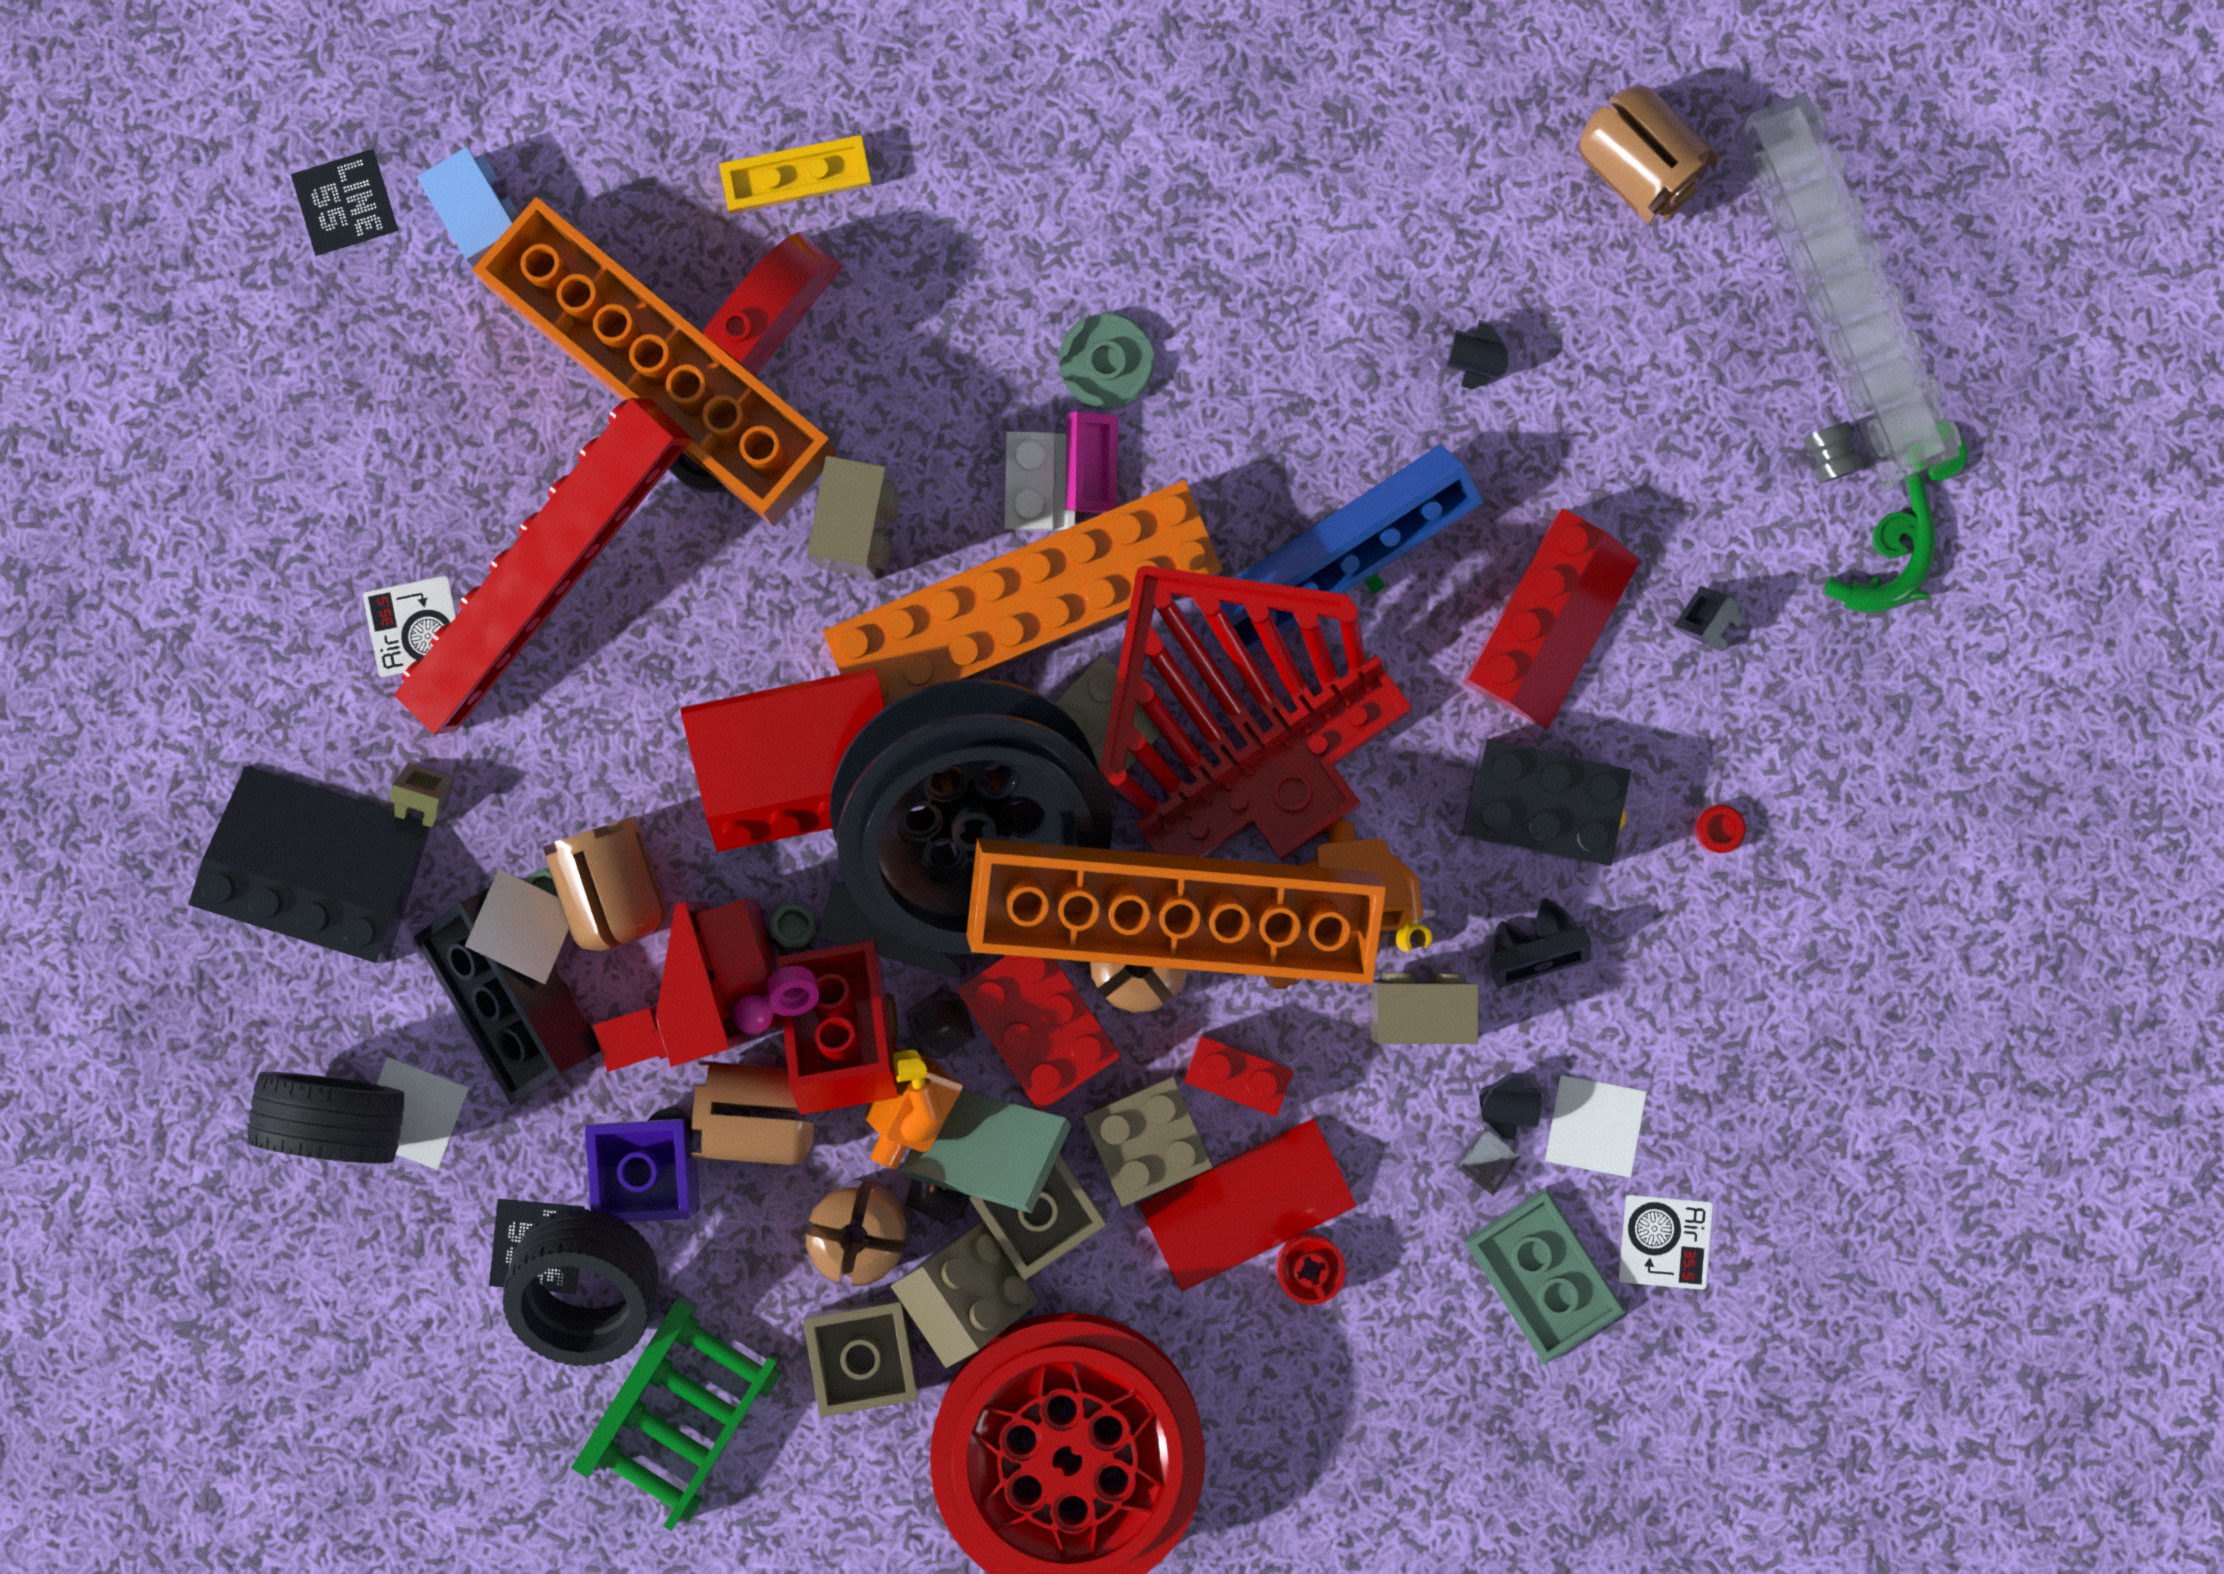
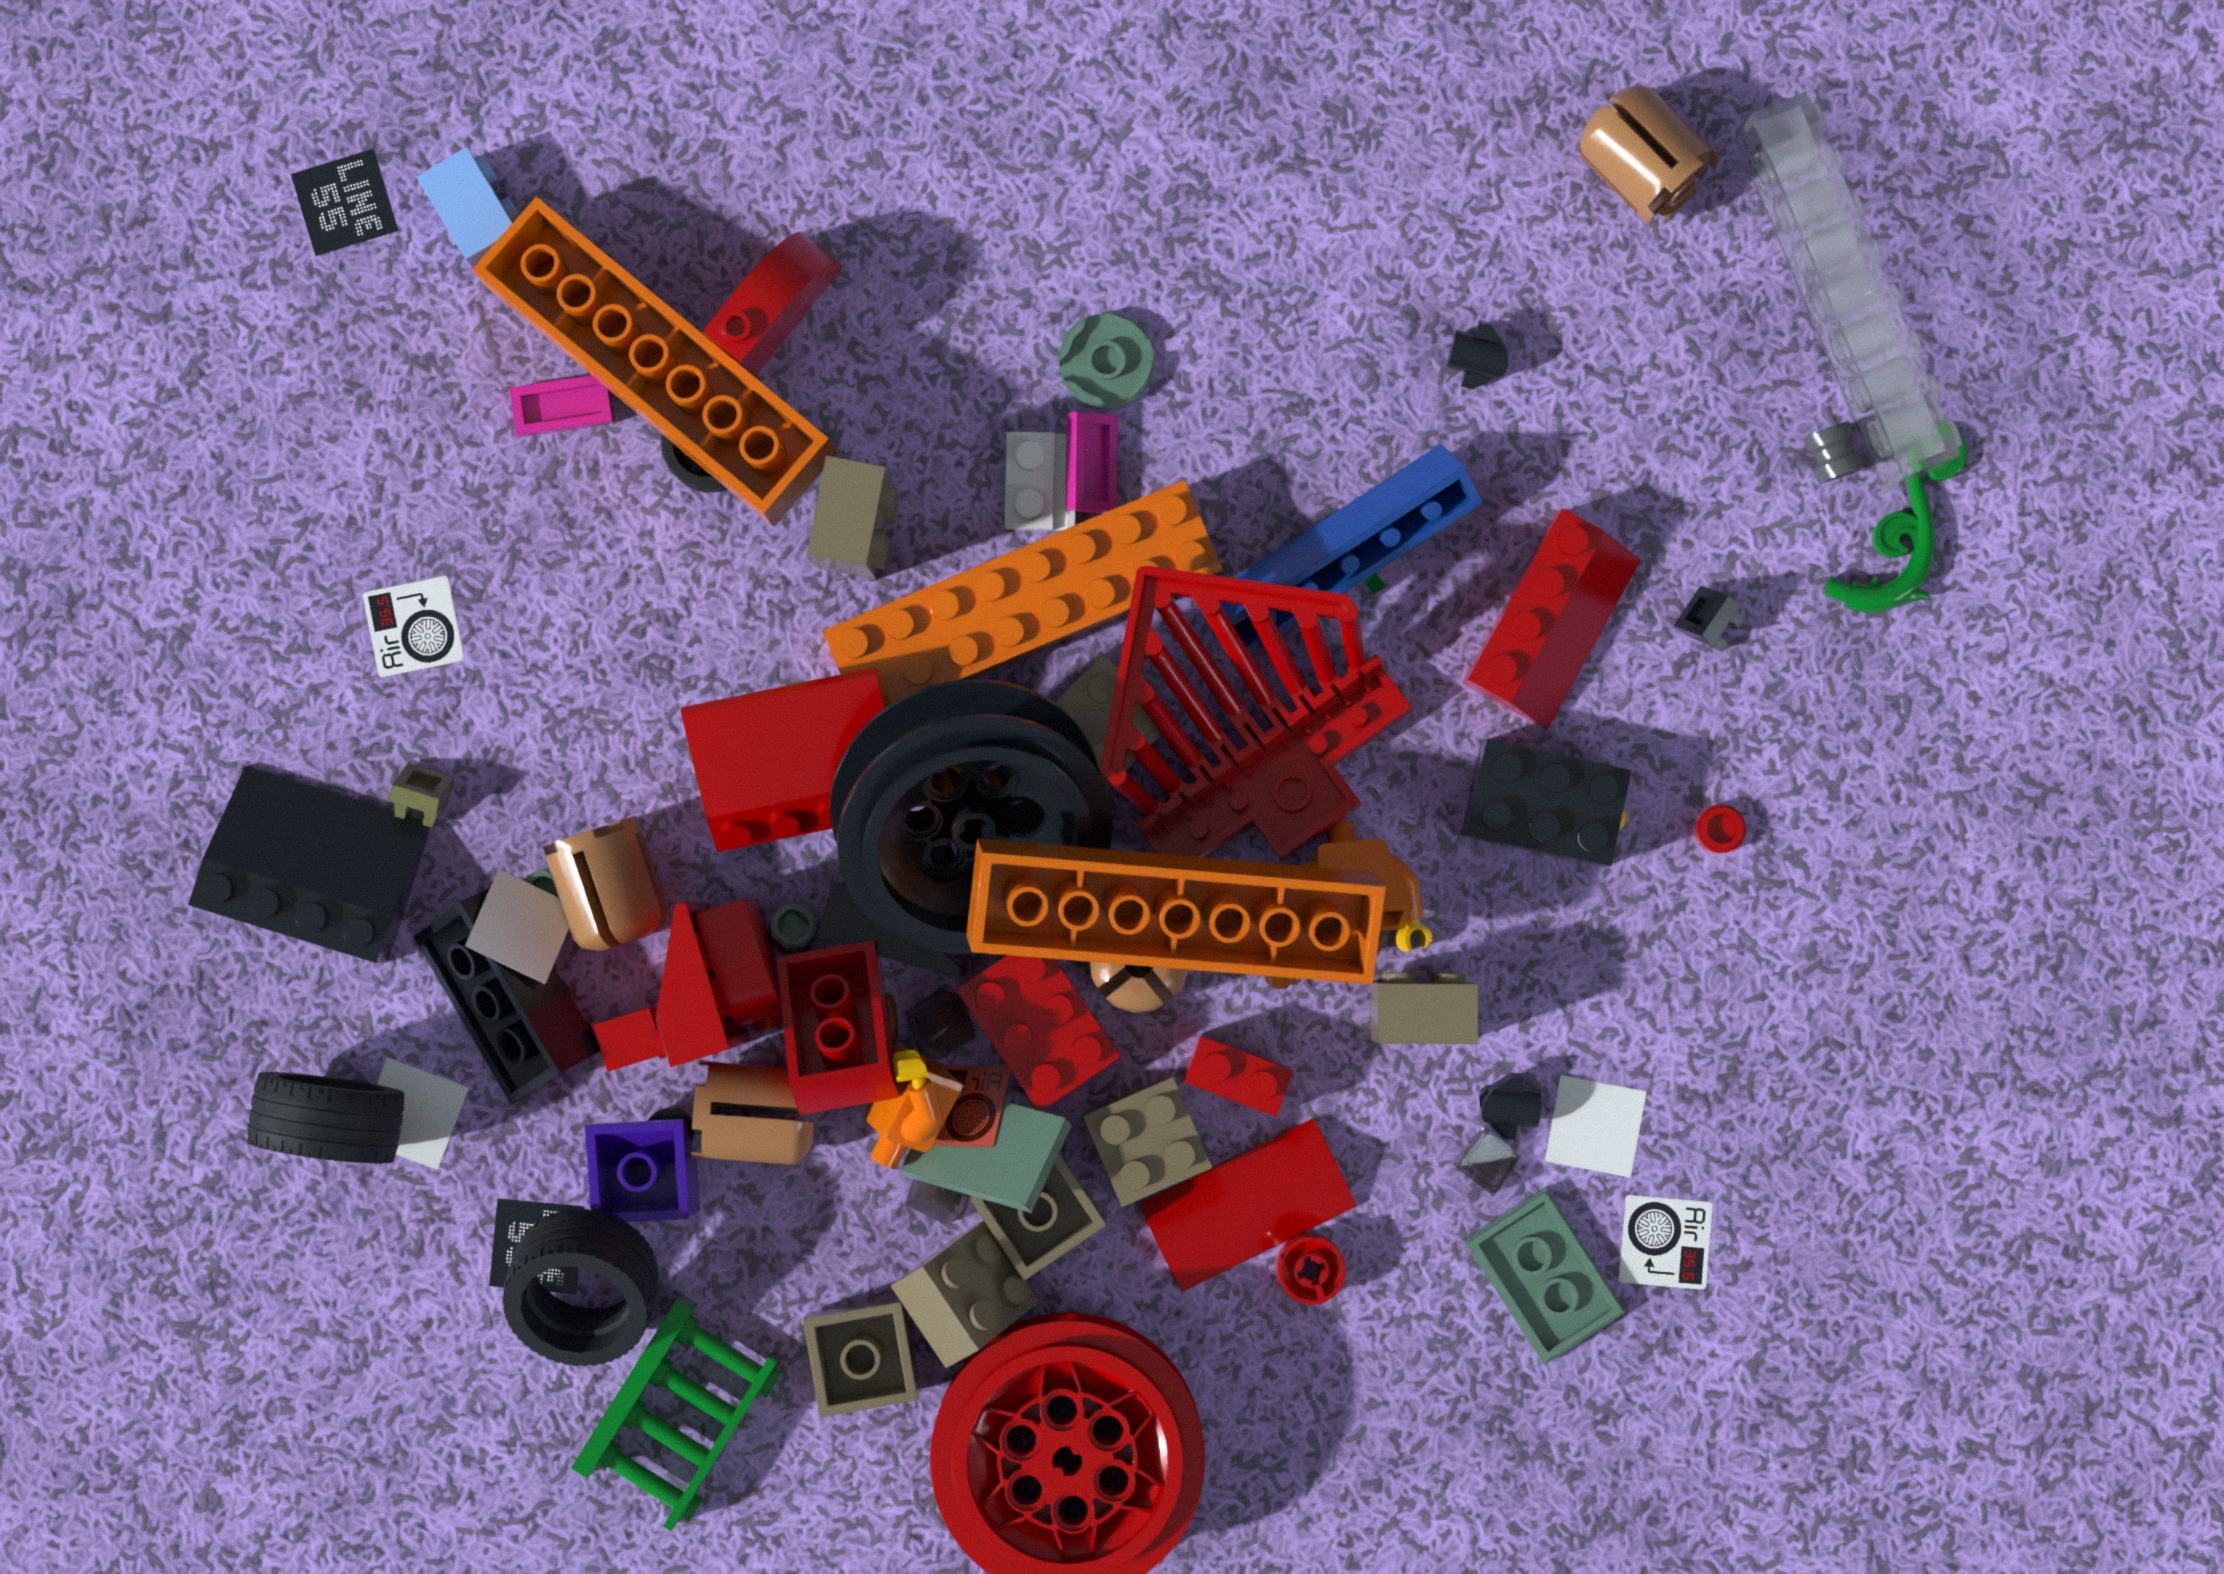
(542, 564): red brick -> none
(560, 406): none -> dark pink tile
(789, 993): dark pink plate -> none
(795, 174): yellow plate -> none
(833, 1248): medium nougat cylinder -> none
(978, 1107): none -> clear red sticker
(1557, 946): black tile -> none

